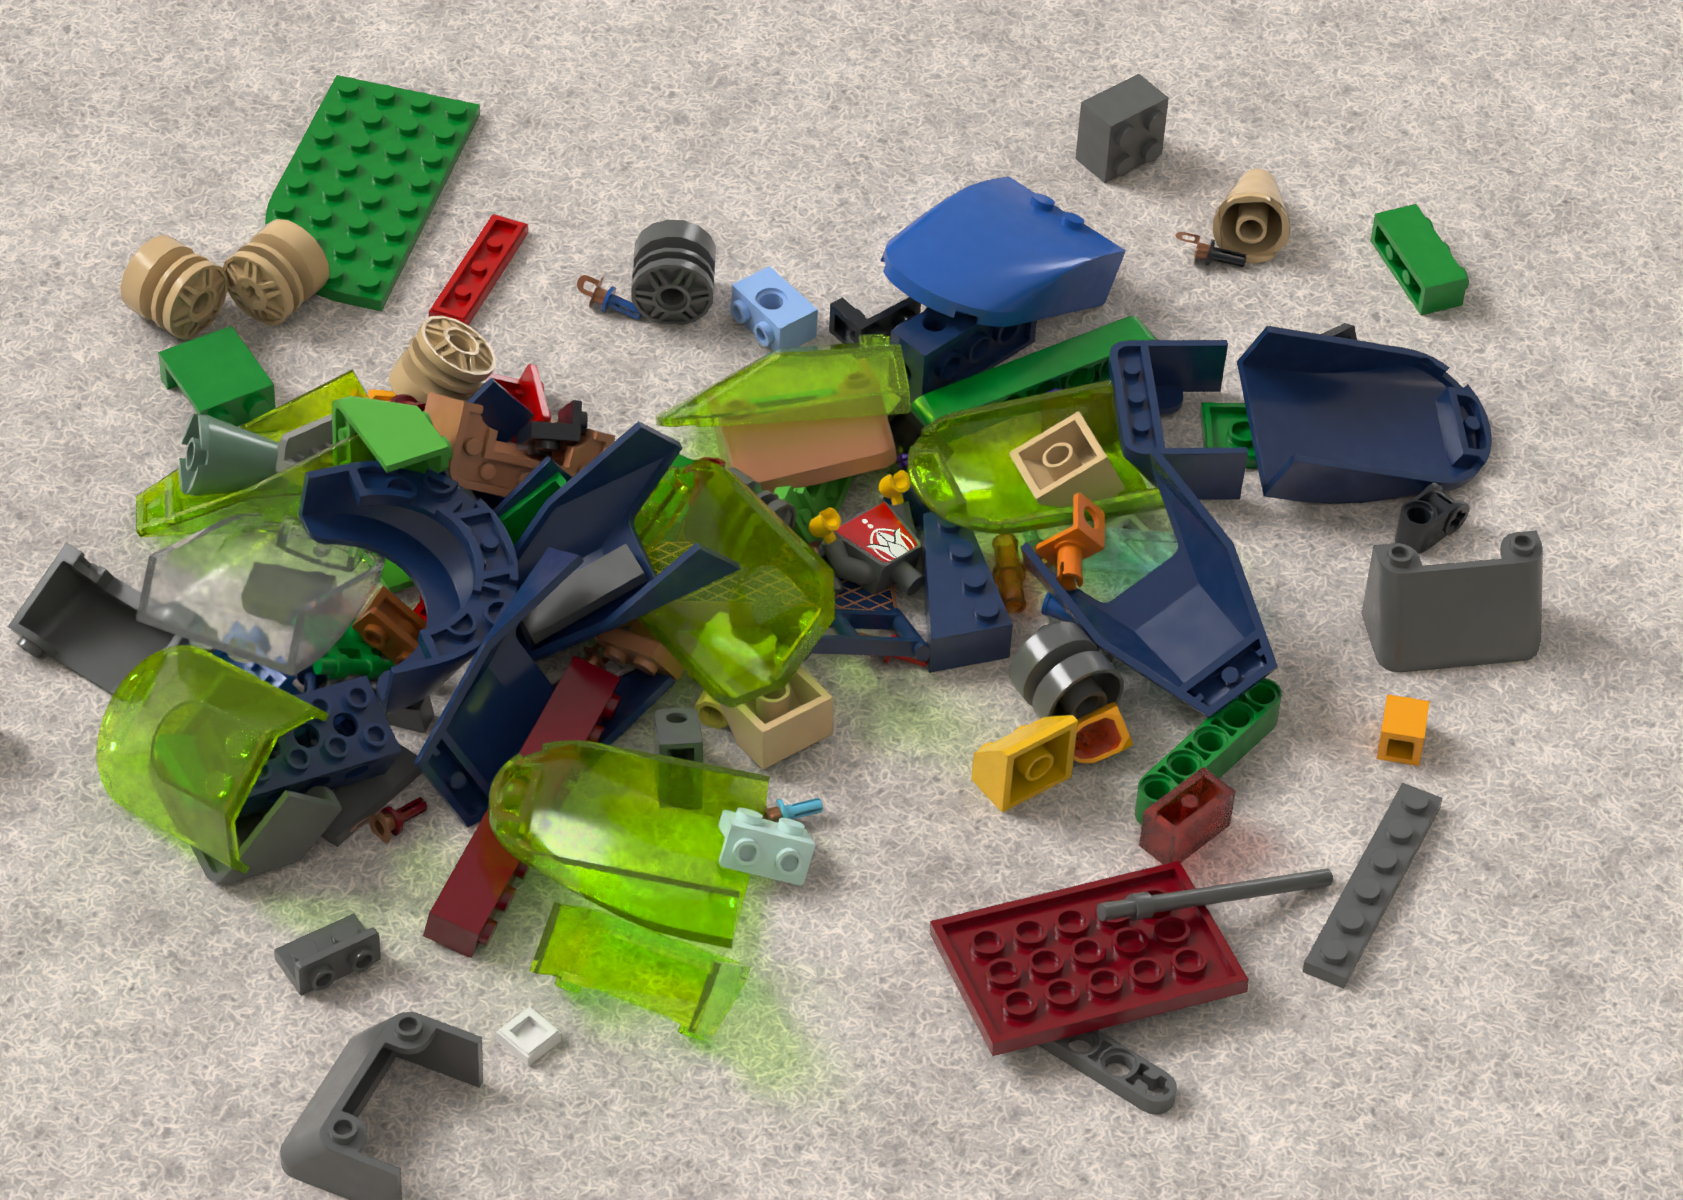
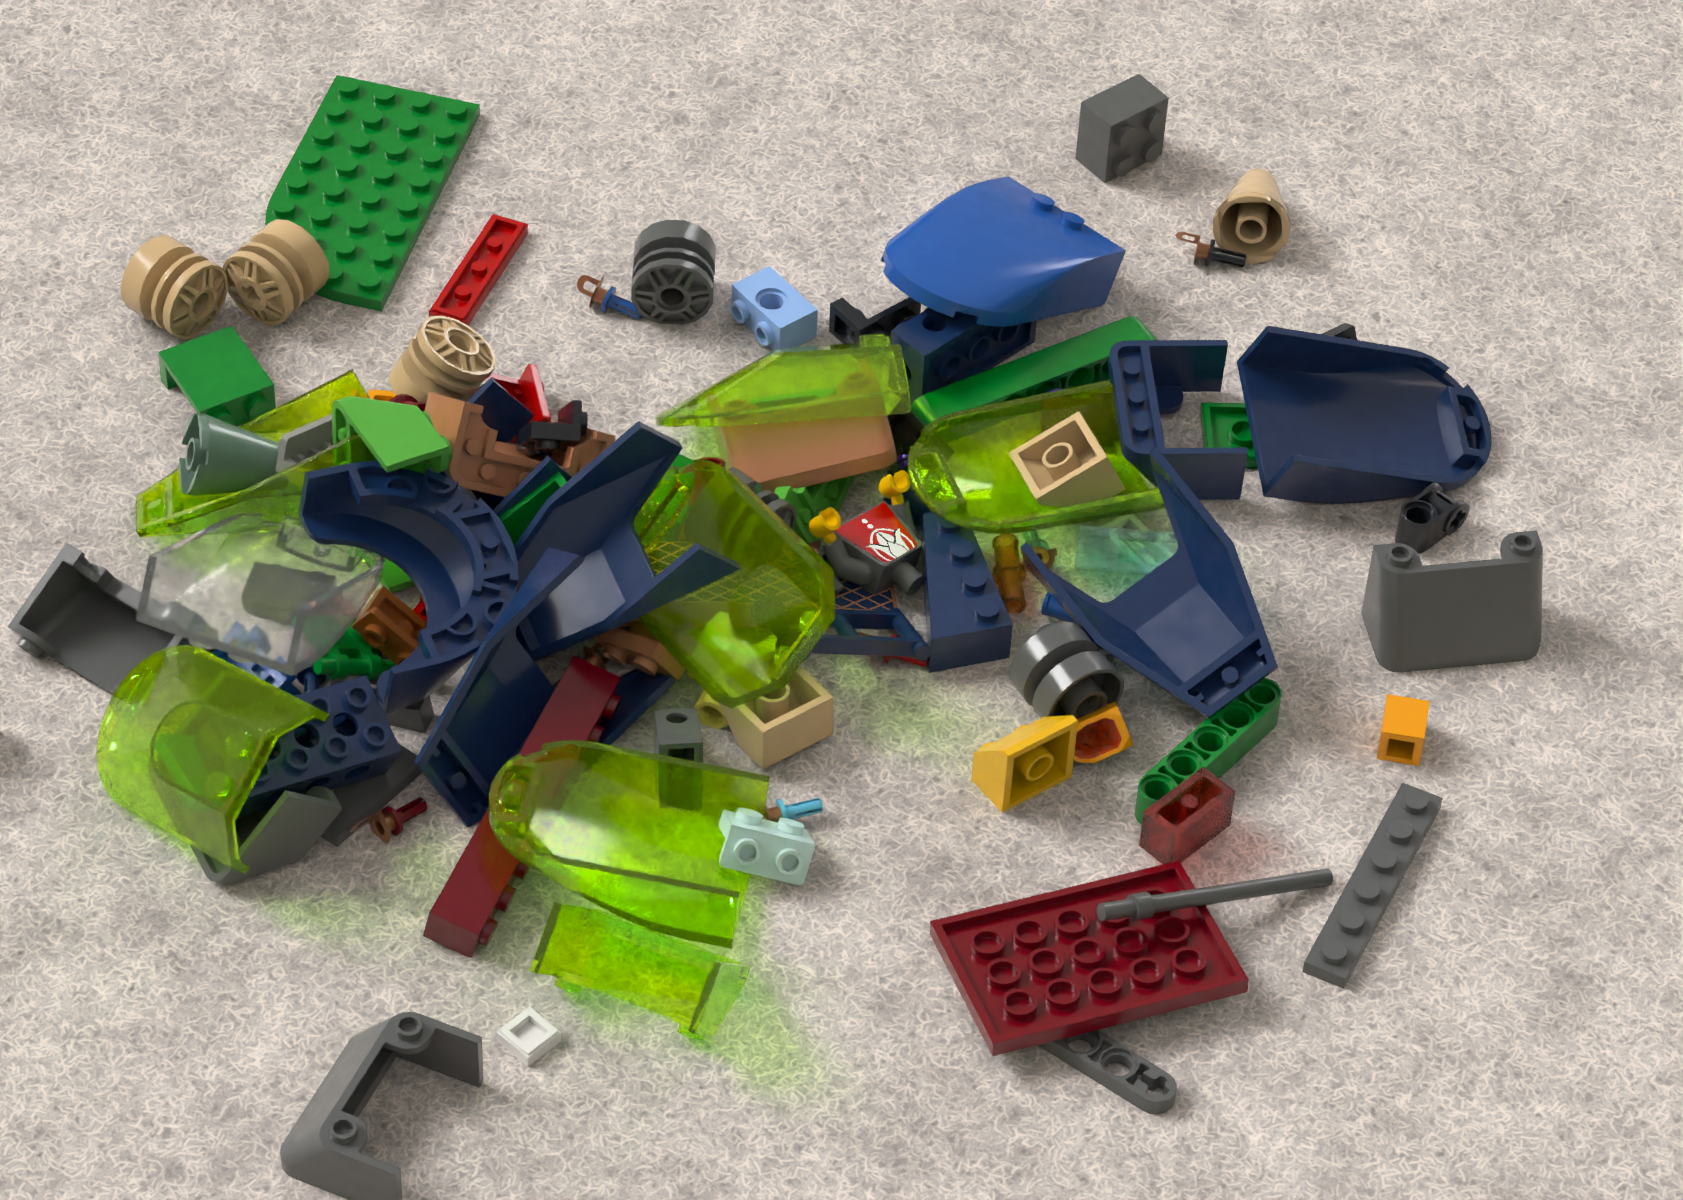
(328, 954): dark grey bracket -> none
(585, 592): dark grey tile -> none
(1075, 543): orange bracket -> none
(1419, 259): green brick -> none

